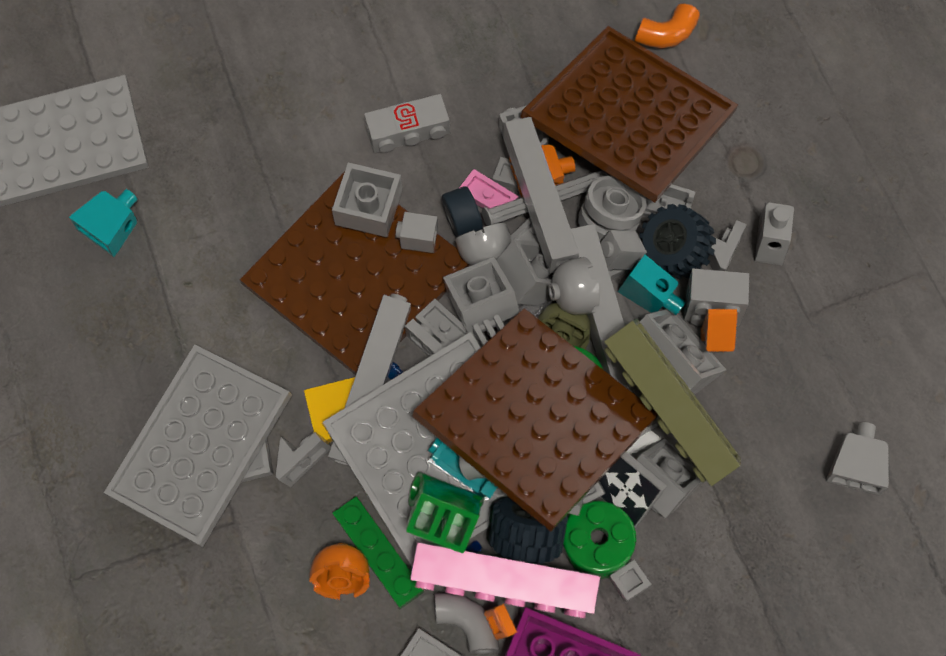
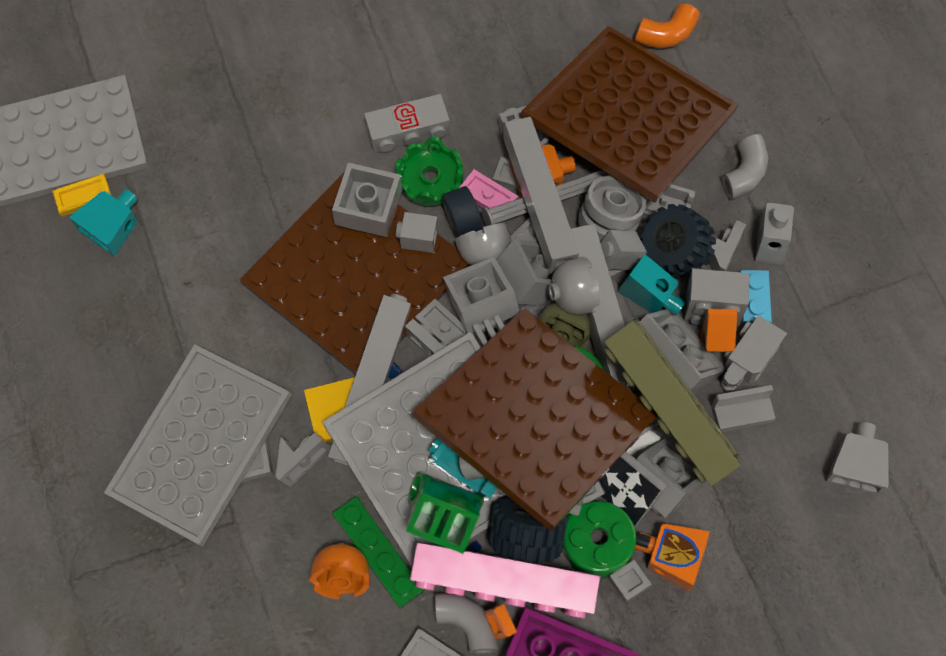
(76, 195): none -> yellow tile
(425, 157): none -> green plate
(675, 553): none -> torso
(743, 408): none -> light grey panel
(751, 169): none -> light grey cylinder
(752, 353): none -> light grey hinge
(759, 296): none -> medium azure plate

